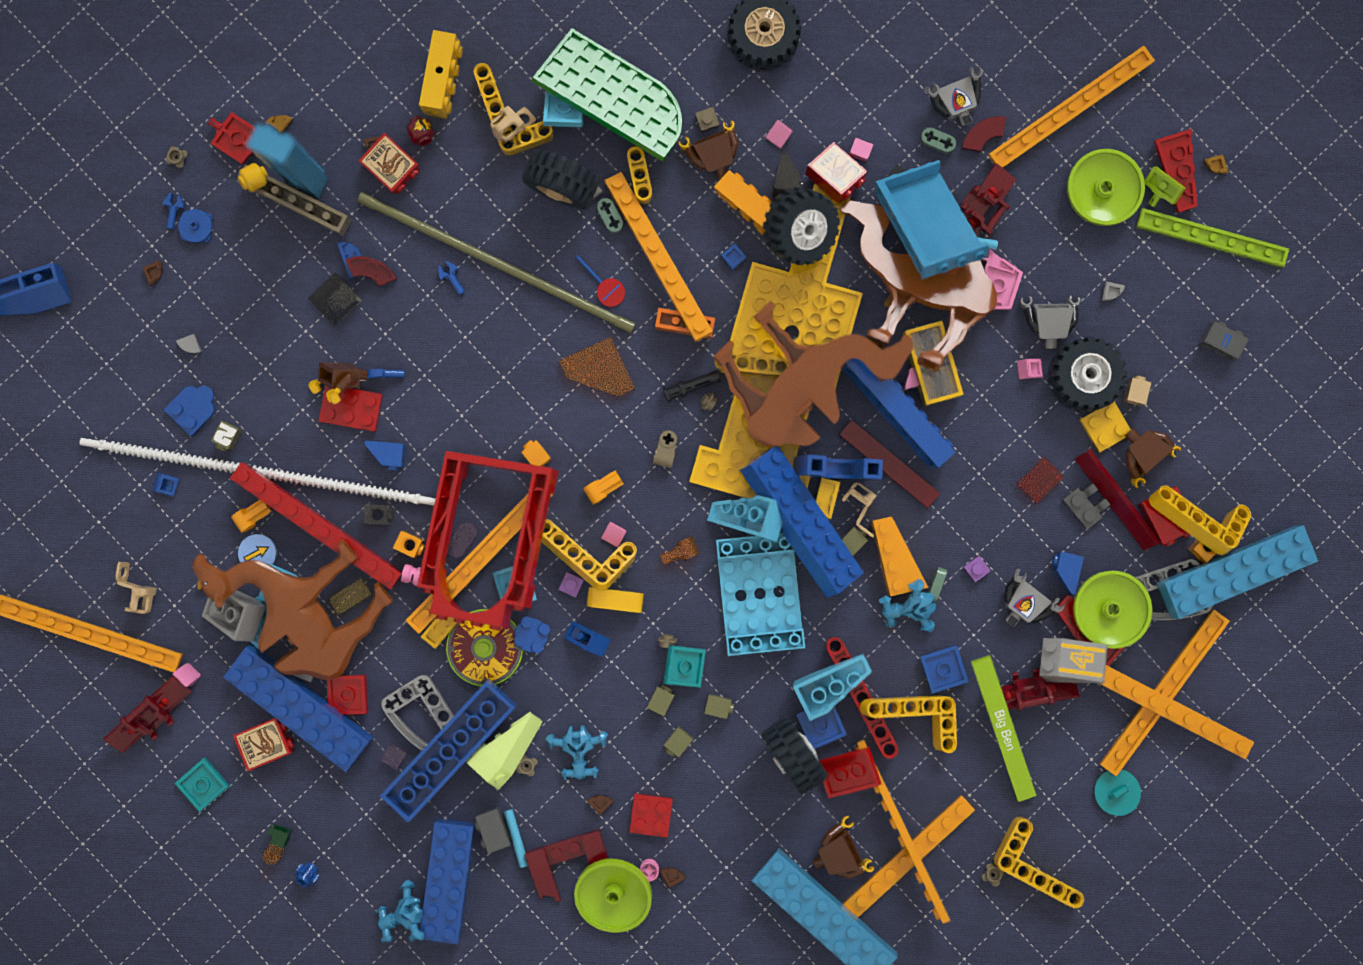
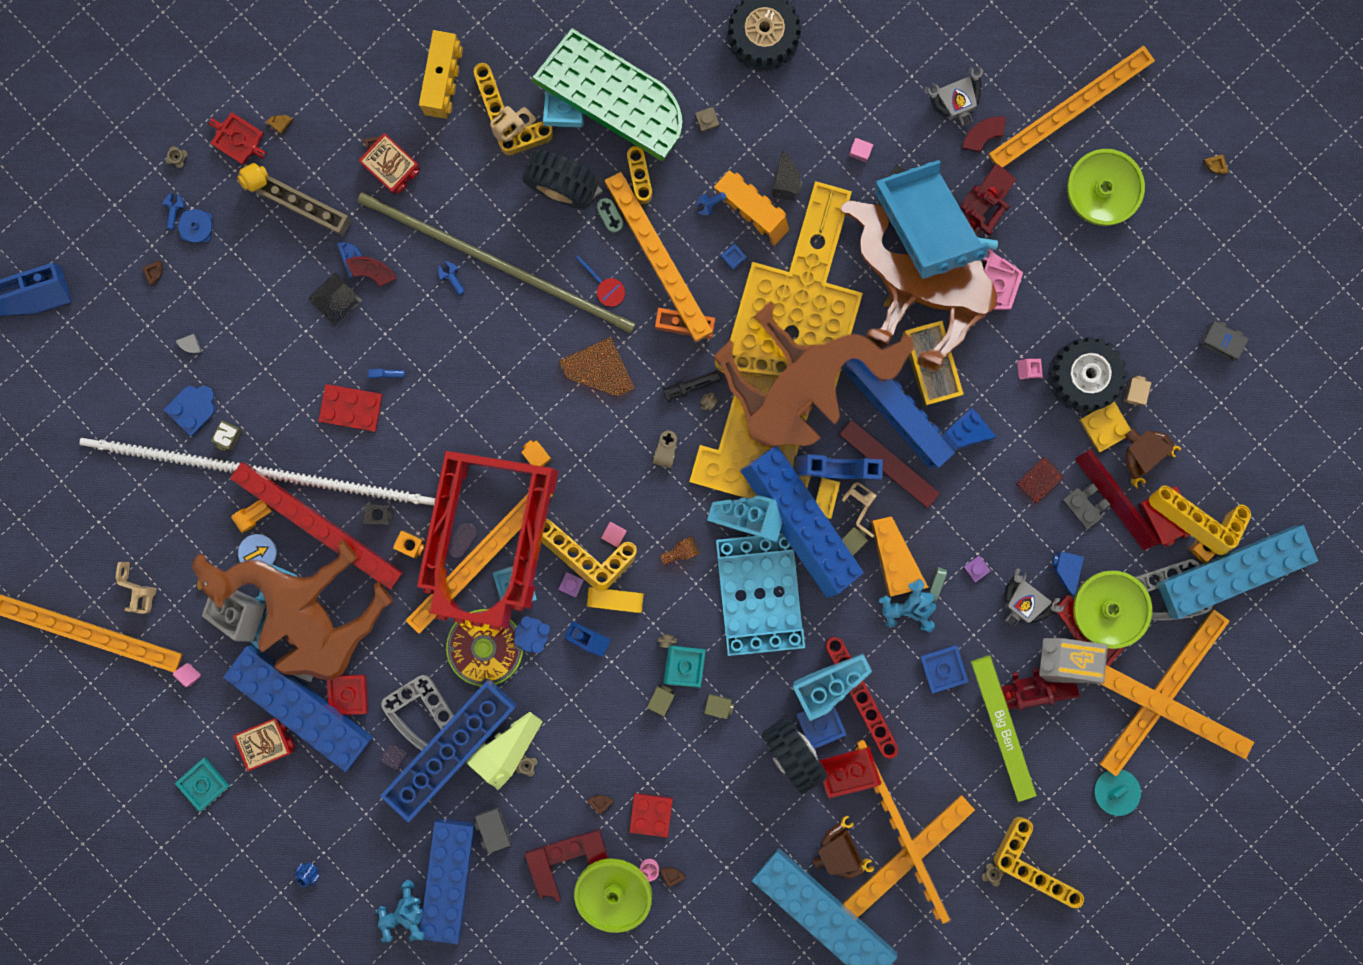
(148, 715): dark red piece -> none
(165, 484): blue slope -> none
(277, 845): leg -> none
(287, 159): dark azure brick -> none
(338, 377): reddish brown torso -> none
(350, 596): clear yellow tile -> none
(388, 454): blue slope -> none
(410, 574): bright pink wheel -> none
(420, 131): dark red head -> none
(438, 631): yellow plate -> none
(516, 837): medium azure piece -> none
(577, 745): dark azure piece -> none
(600, 489): light orange piece -> none
(677, 742): olive brick -> none
(703, 199): none -> blue bar
(713, 151): reddish brown torso -> none
(779, 134): bright pink slope -> none
(801, 226): black wheel -> none
(836, 173): brick -> none
(911, 380): bright pink slope -> none
(917, 709): yellow beam -> none
(939, 136): sand green beam -> none
(968, 431): none -> blue wing
(1051, 320): light grey torso -> none
(1111, 291): light grey tile -> none
(1163, 187): lime plate -> none
(1177, 162): red wing -> none
(1212, 238): lime tile -> none

